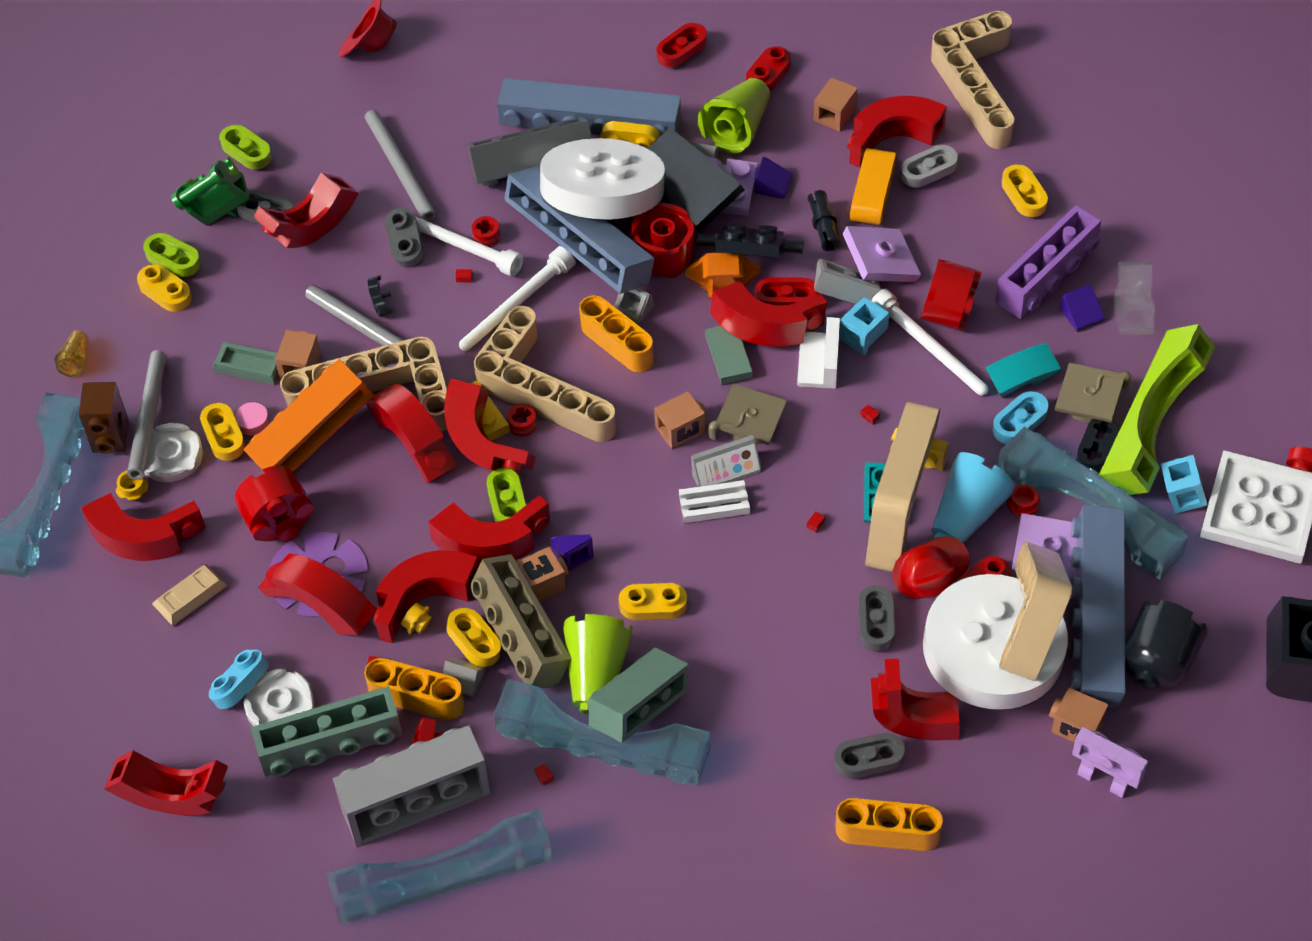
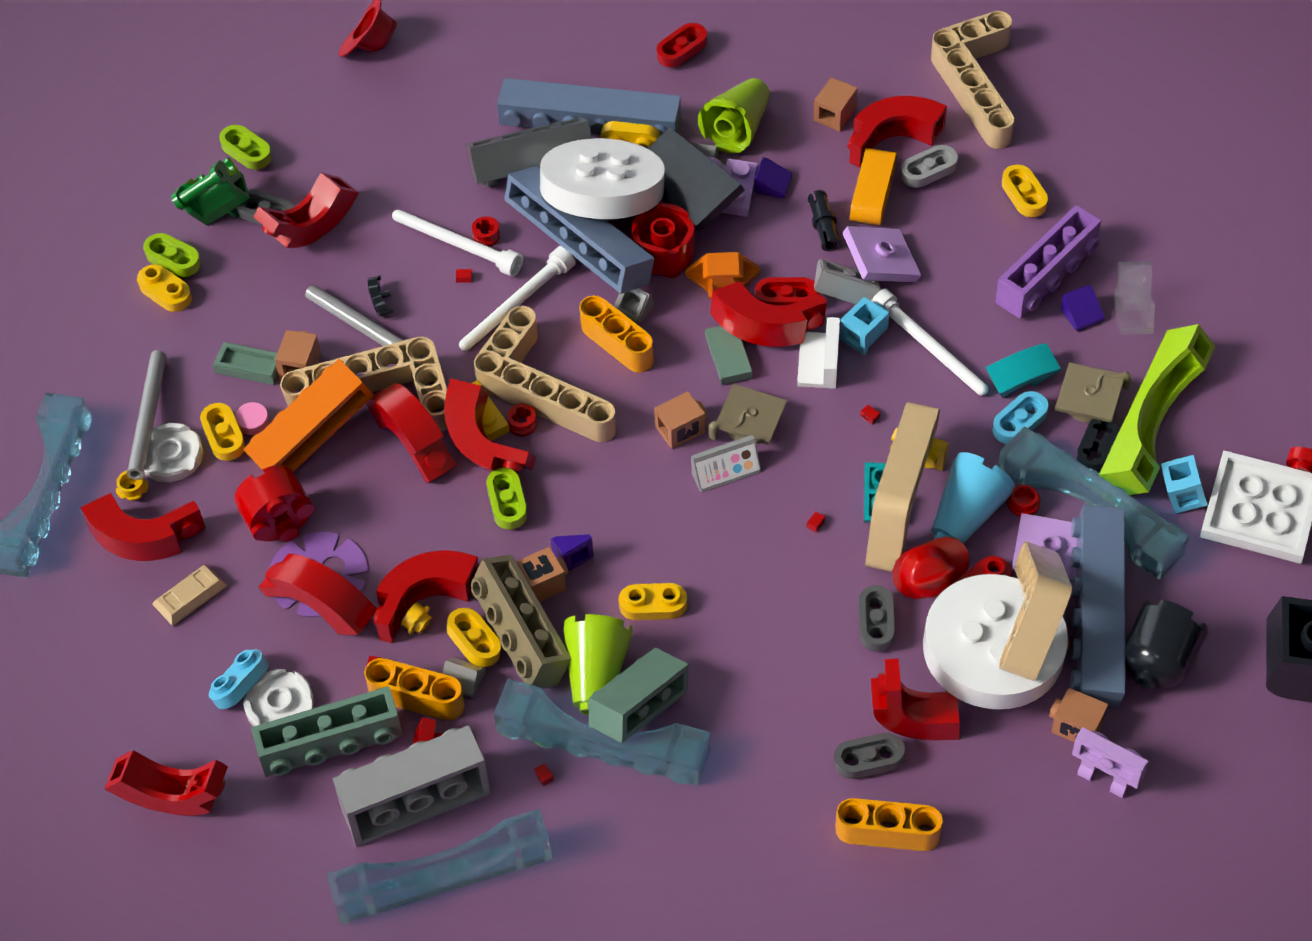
(72, 354): clear yellow cone -> none
(103, 417): reddish brown brick -> none
(400, 165): light grey piece -> none
(403, 235): dark grey plate -> none
(459, 532): red arch -> none
(713, 497): white tile -> none
(747, 241): black plate -> none
(771, 64): red plate -> none
(951, 295): red brick -> none

